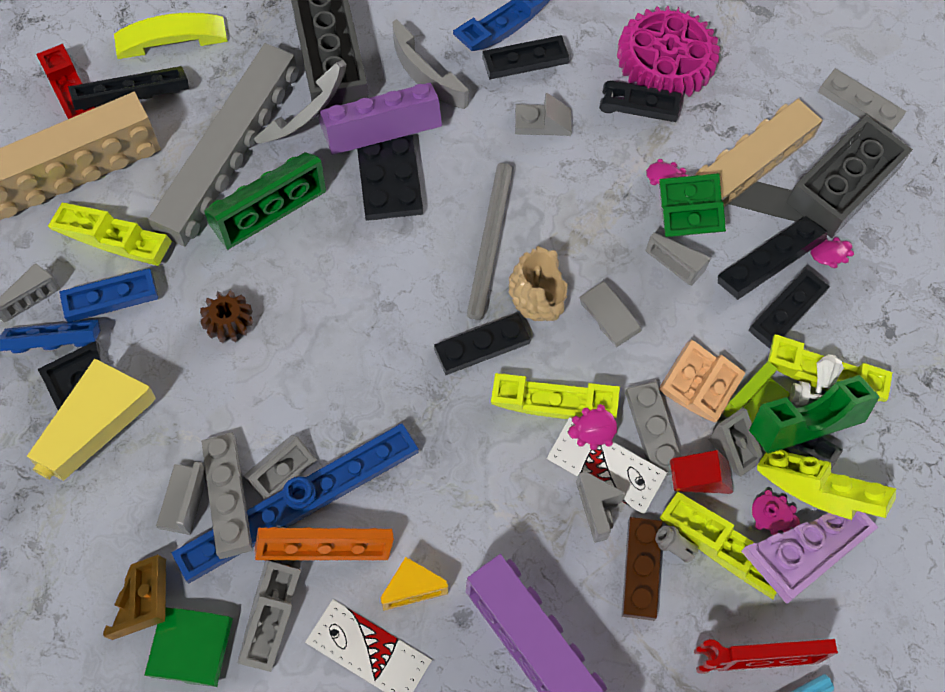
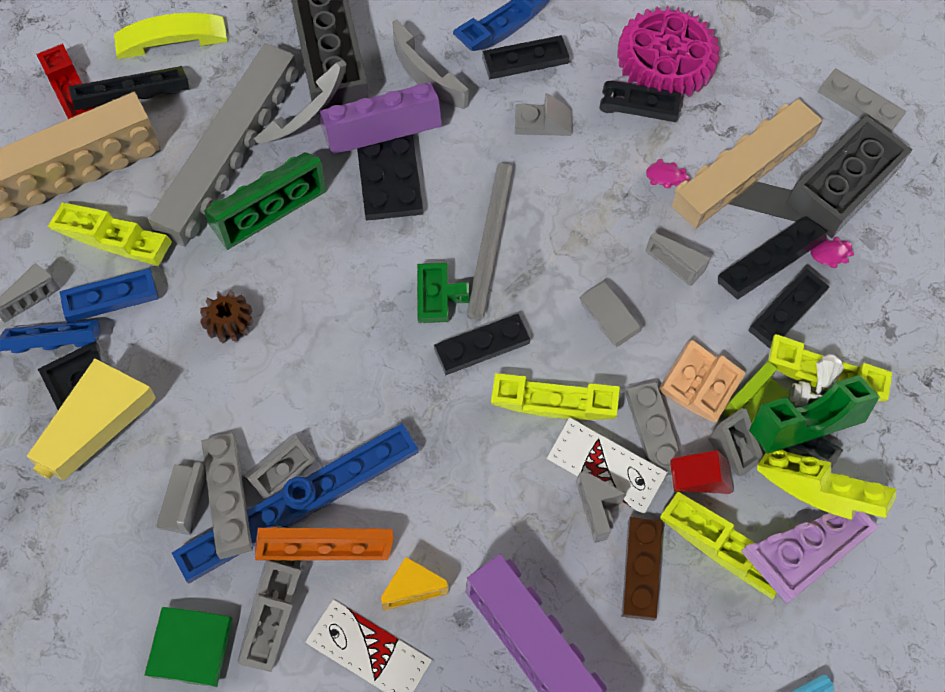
(141, 599): pearl gold wing -> none
(435, 292): none -> green plate
(538, 285): tan hair -> none
(594, 427): dark pink piece -> none
(670, 539): light grey pin -> none
(692, 205): green slope -> none
(764, 655): red tile -> none
(774, 513): dark pink piece -> none

